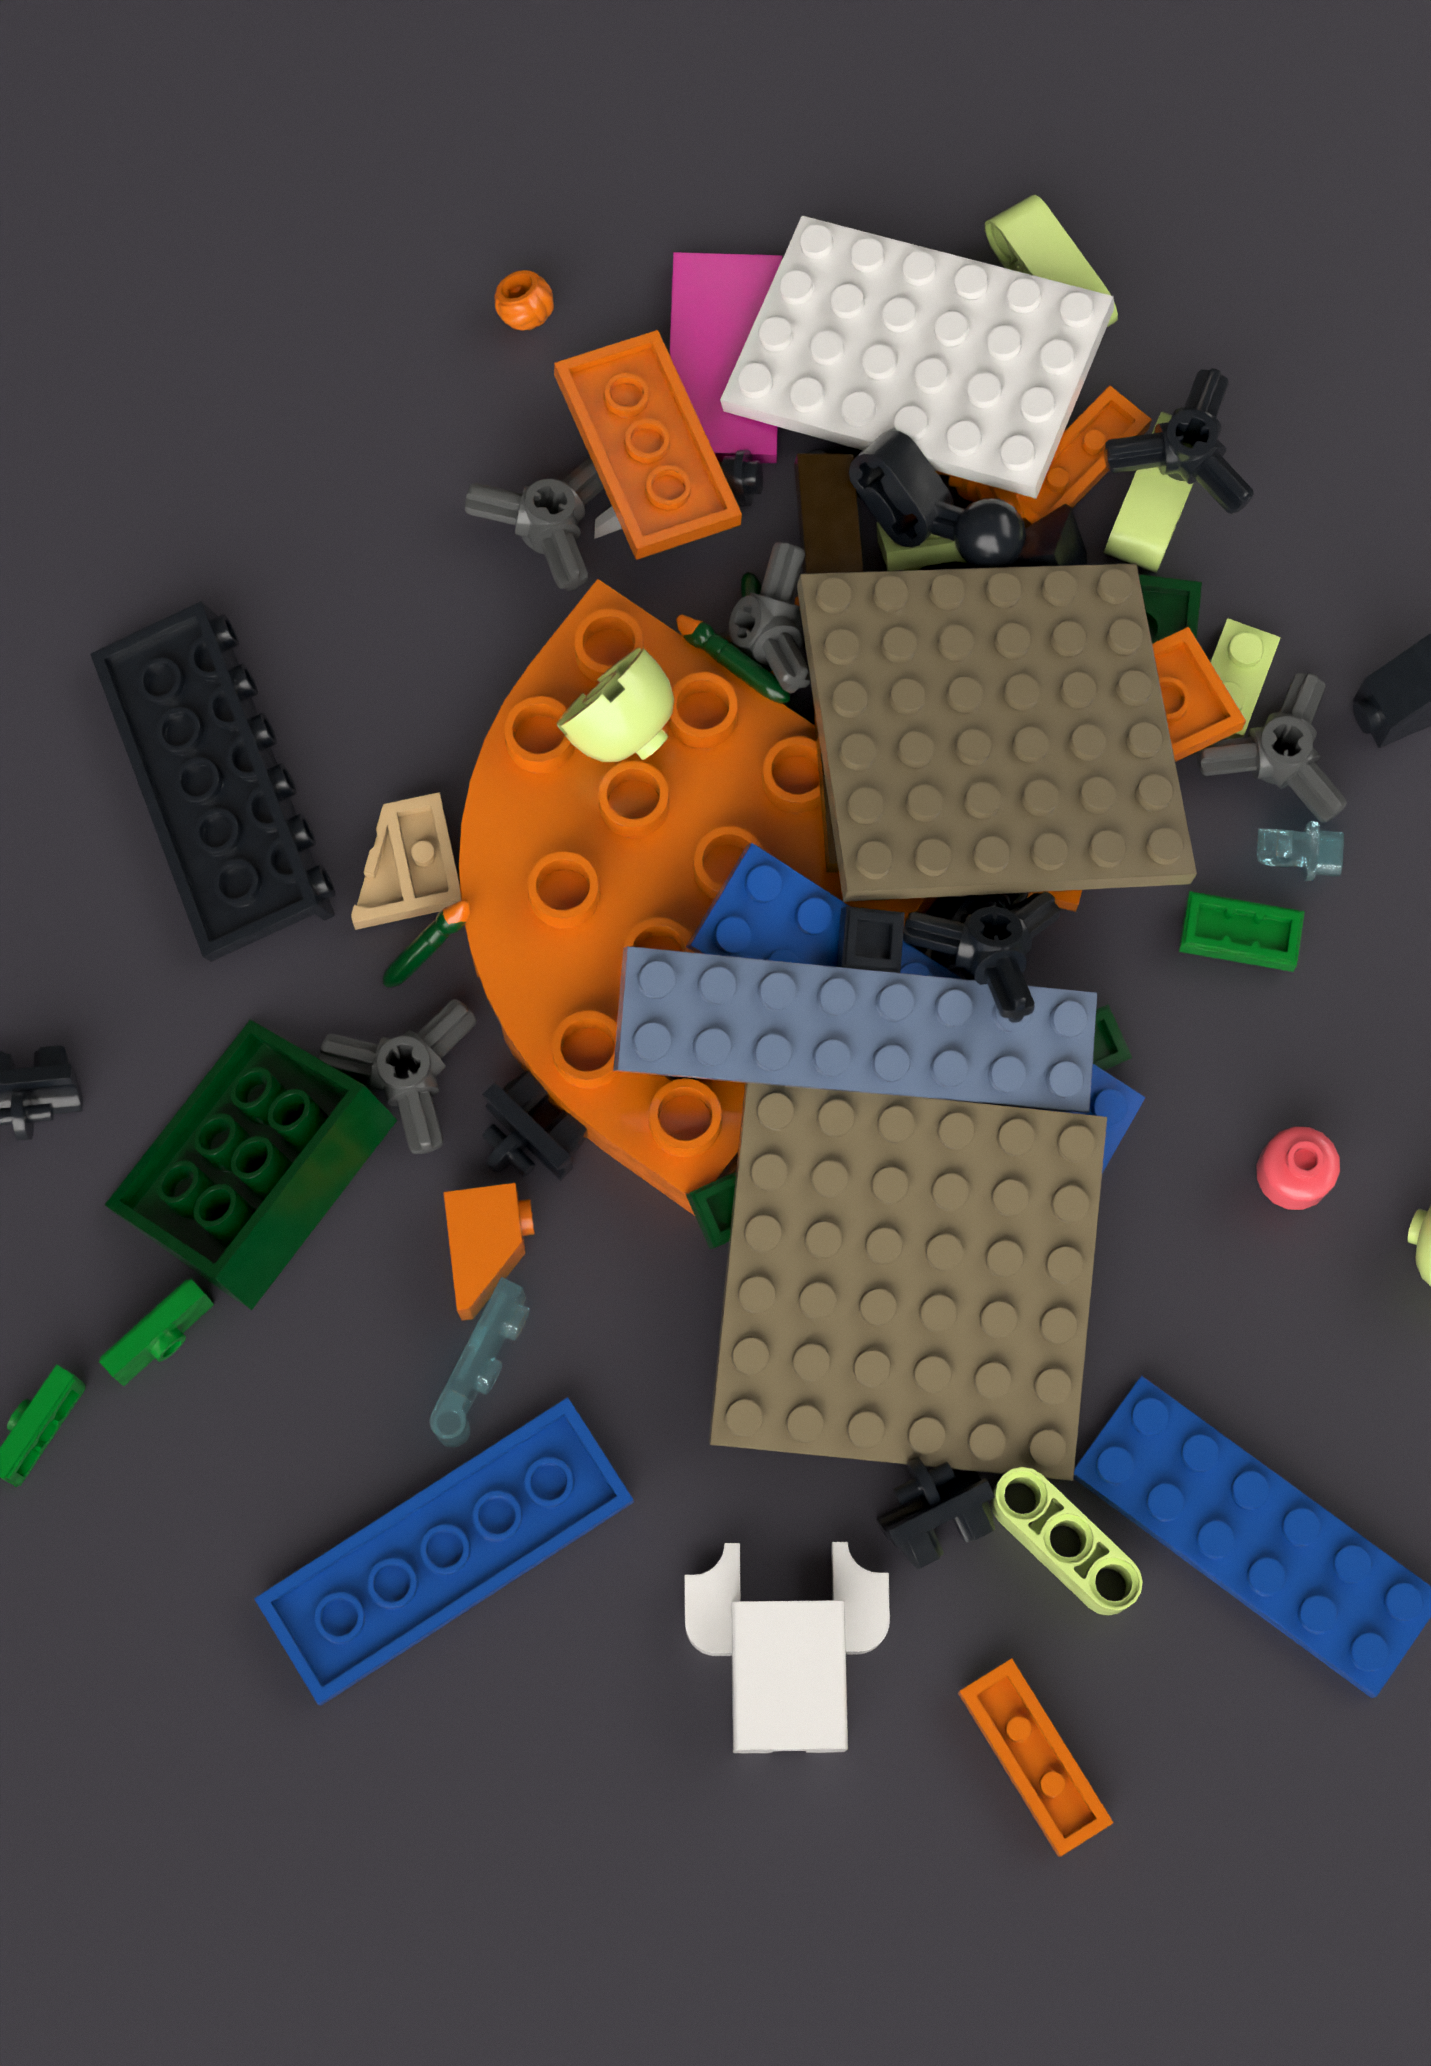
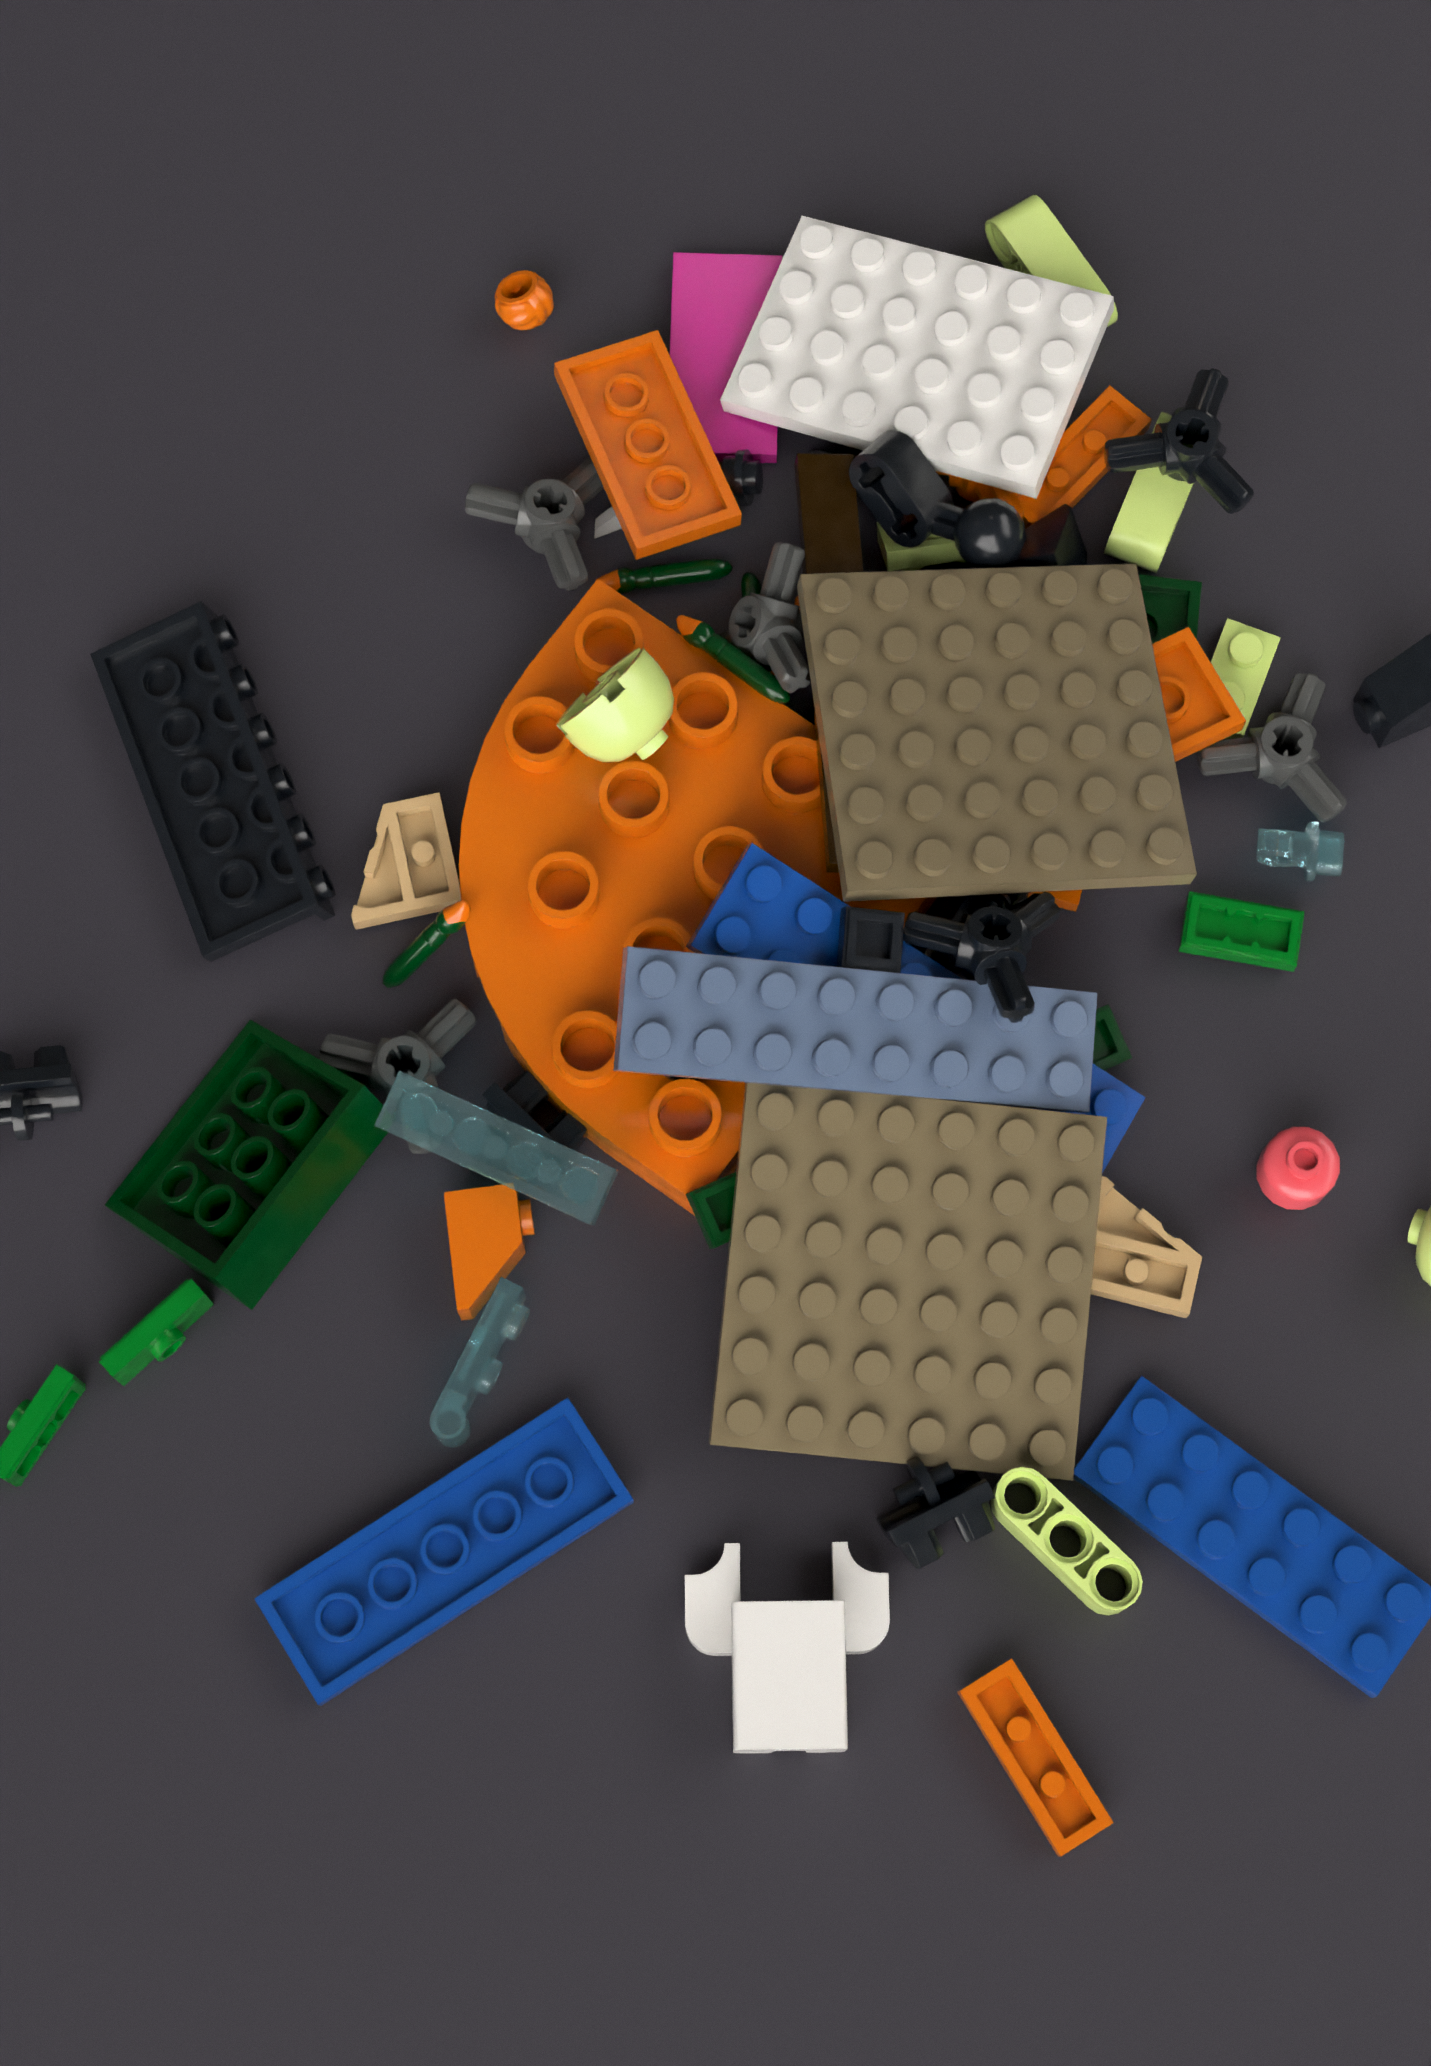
(496, 1148): none -> clear light blue plate
(625, 579): none -> dark green piece
(1139, 1259): none -> tan wing

